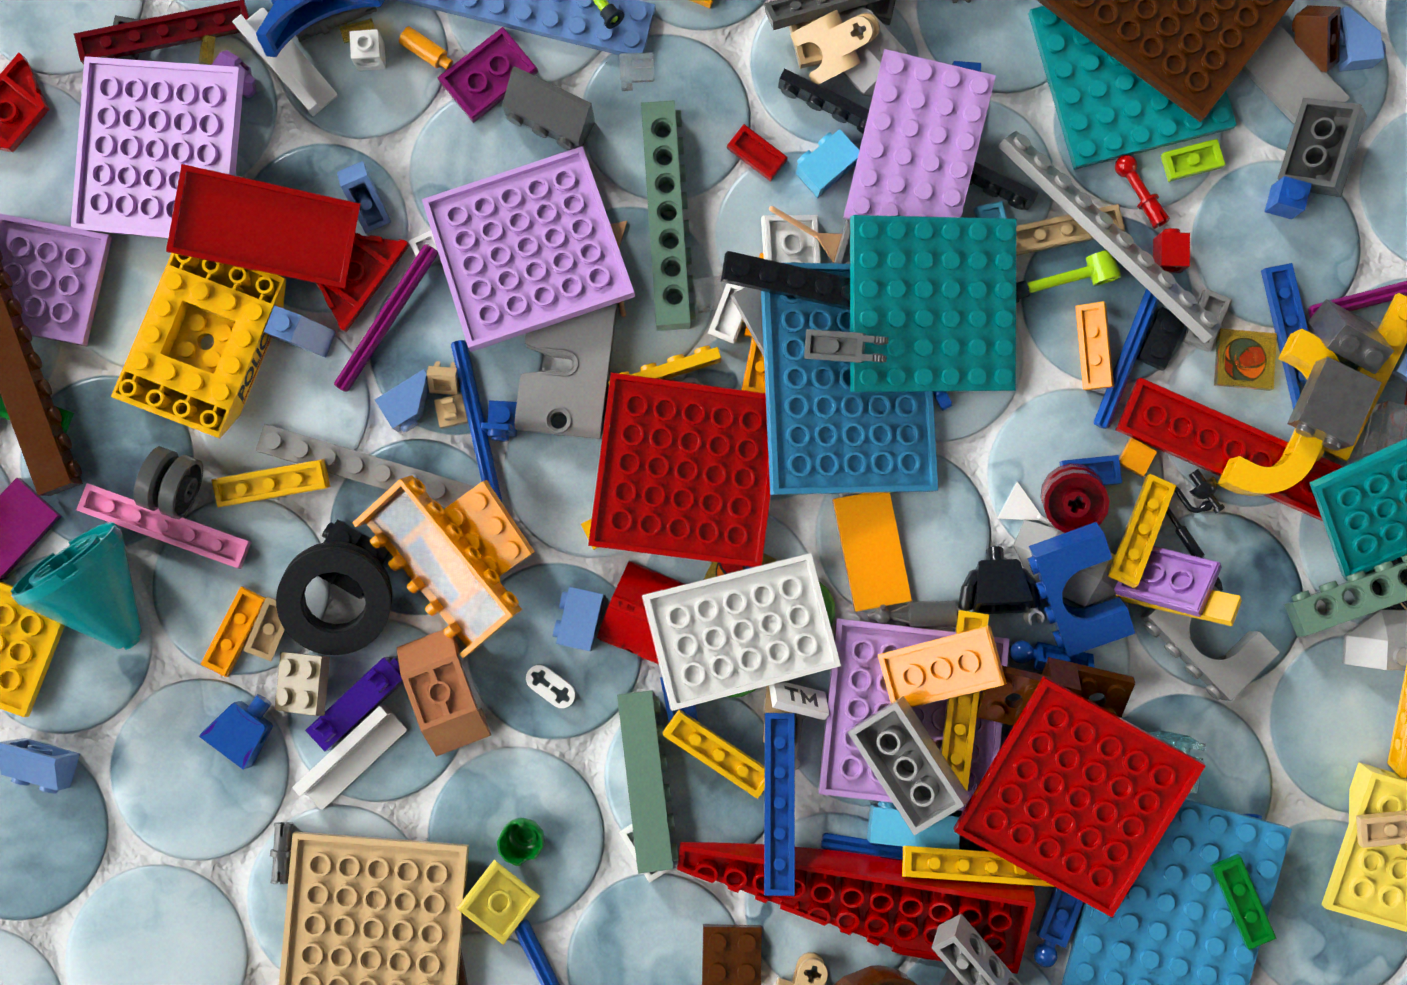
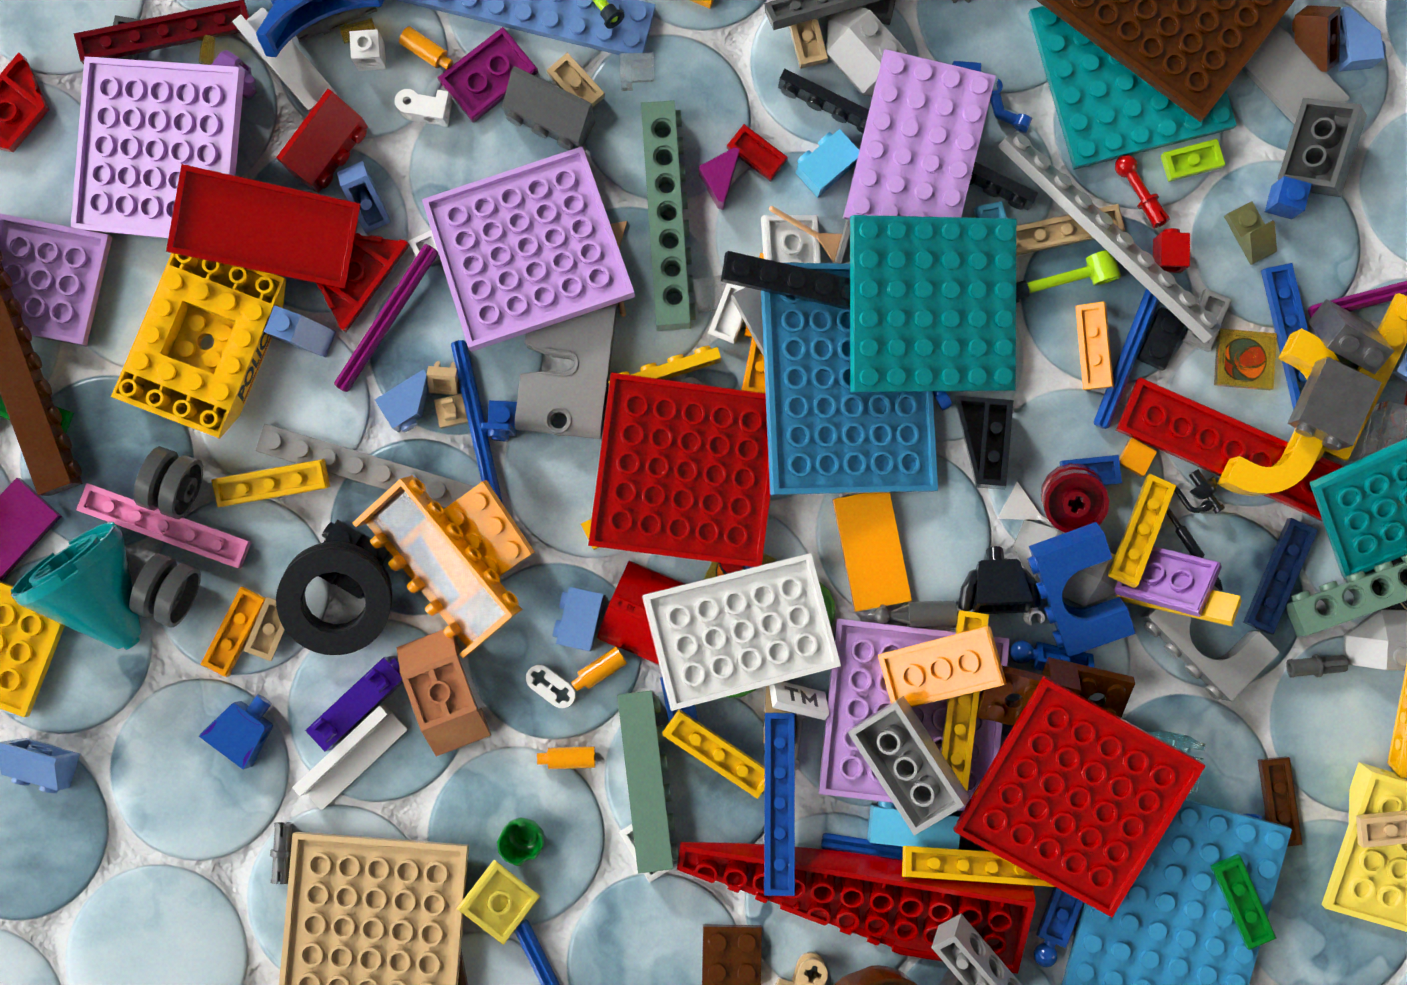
(165, 590): none -> dark grey wheel
(302, 683): plate -> none
(323, 142): none -> red slope
(425, 108): none -> white leg
(568, 757): none -> light orange cylinder
(575, 80): none -> tan plate
(599, 669): none -> light orange cylinder
(718, 175): none -> magenta slope
(837, 42): piece -> none
(841, 346): dark grey hinge -> none
(987, 436): none -> black wedge
(1019, 121): none -> blue arm
(1251, 232): none -> olive slope
(1280, 576): none -> dark blue plate
(1280, 795): none -> reddish brown tile
(1317, 665): none -> dark grey axle

